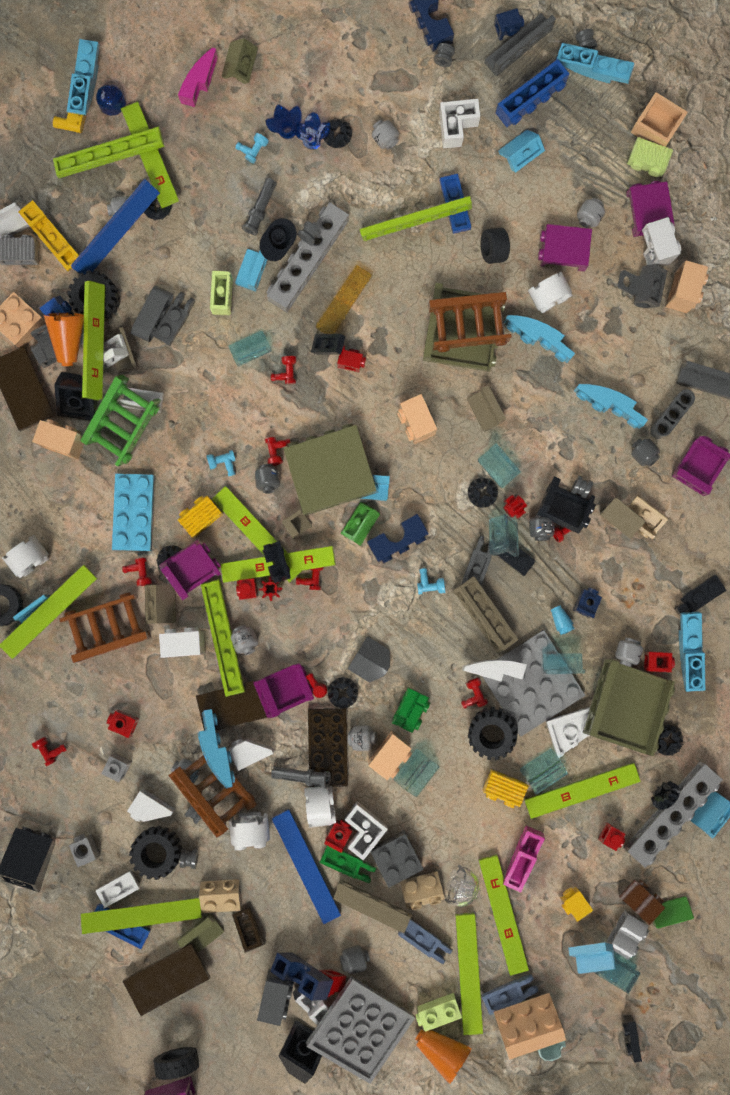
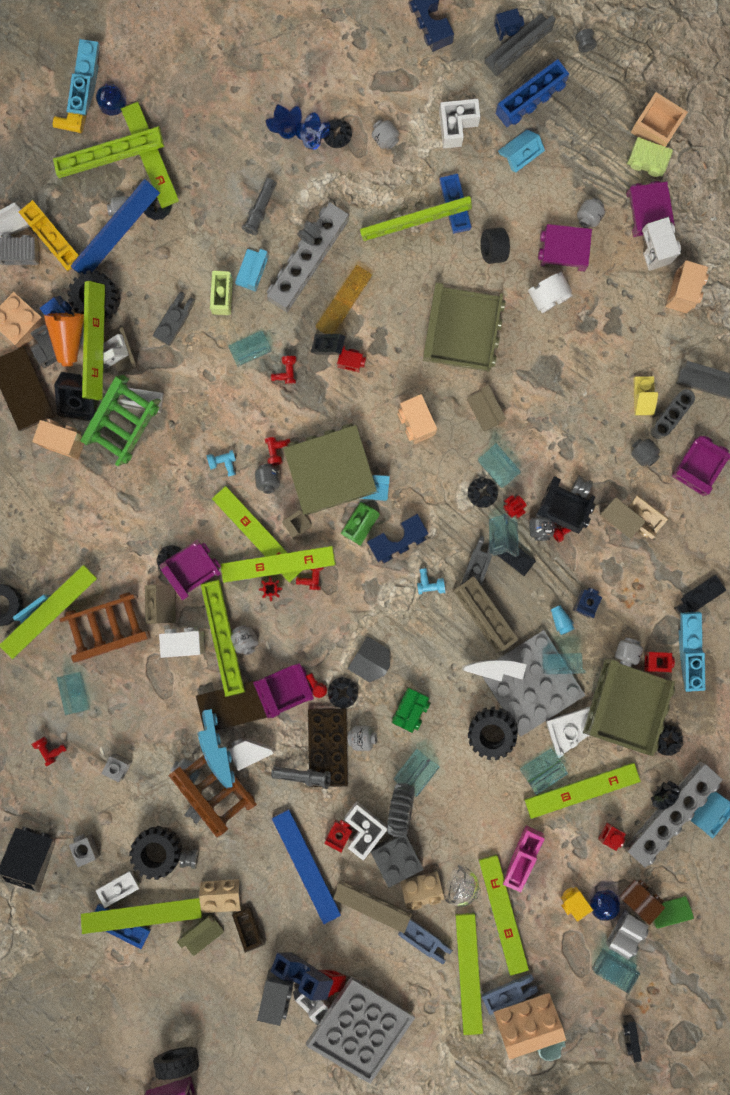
(25, 556): white brick -> none
(73, 693): none -> clear light blue panel
(129, 723): red brick -> none
(133, 512): medium azure plate -> none
(141, 567): red piece -> none
(149, 807): white slope -> none
(152, 313): dark grey beam -> none
(166, 979): dark brown tile -> none
(198, 78): dark pink slope -> none
(199, 516): yellow brick -> none
(240, 60): olive panel -> none
(247, 589): red brick -> none
(249, 830): white brick -> none
(251, 153): medium azure piece -> none
(277, 239): black piece -> none
(279, 570): black hinge -> none
(296, 1056): black slope -> none
(320, 806): white brick -> none
(346, 864): green hinge -> none
(354, 959): dark grey head -> none
(390, 755): light nougat piece -> none
(400, 810): none -> dark grey gear
(438, 1012): yellowish green brick -> none
(443, 1053): orange cone -> none
(444, 54): dark grey wheel -> none
(458, 305): dark orange fence -> none
(478, 698): red piece -> none
(505, 788): yellow brick -> none
(534, 330): medium azure slope -> none
(593, 957): medium azure panel -> none
(595, 66): medium azure slope -> none
(605, 398): medium azure slope -> none
(605, 905): none -> clear blue hair
(644, 396): none -> light yellow slope
(646, 287): dark grey piece -> none

